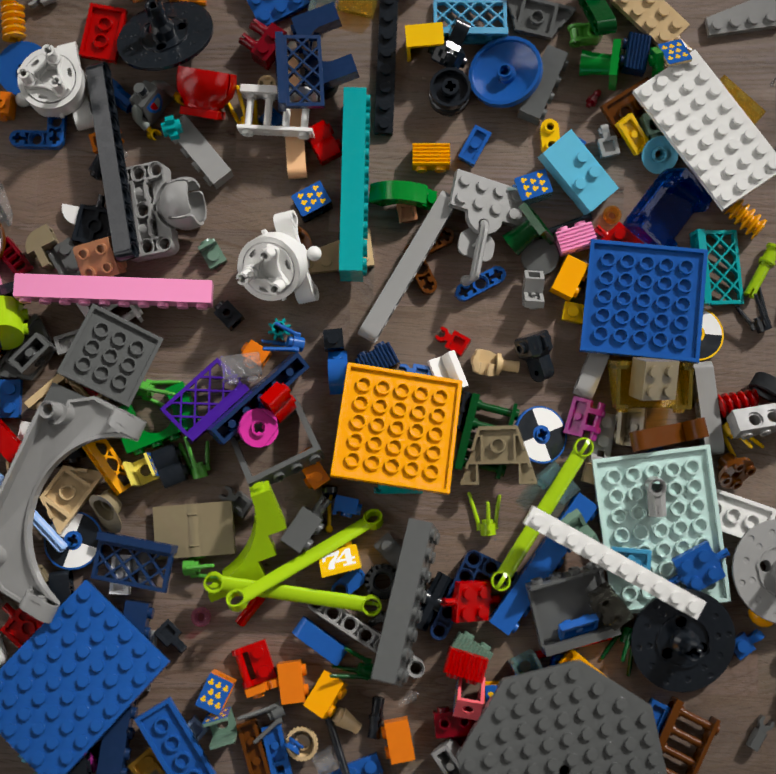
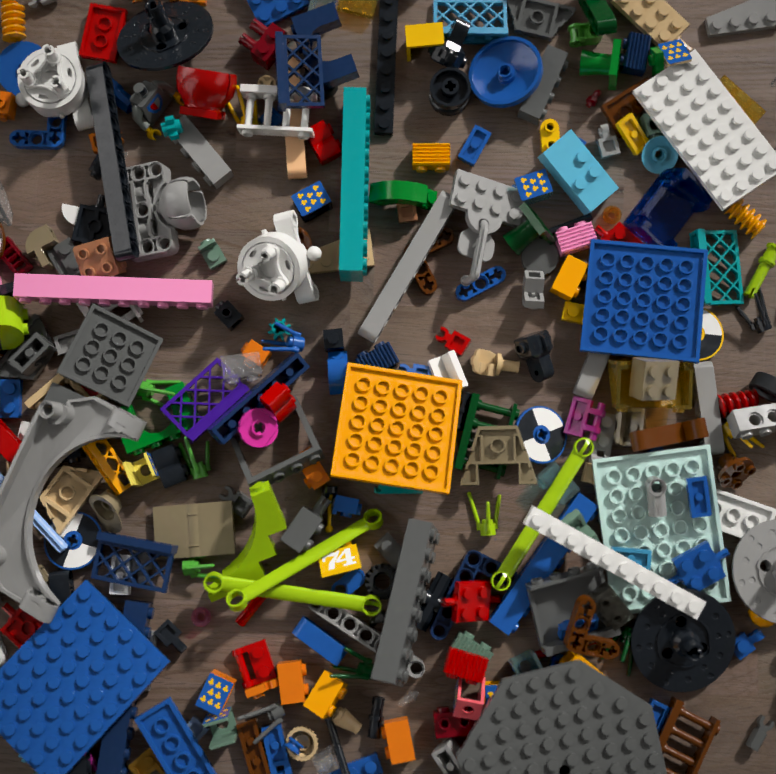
(582, 635): none -> reddish brown beam
(698, 496): none -> blue plate

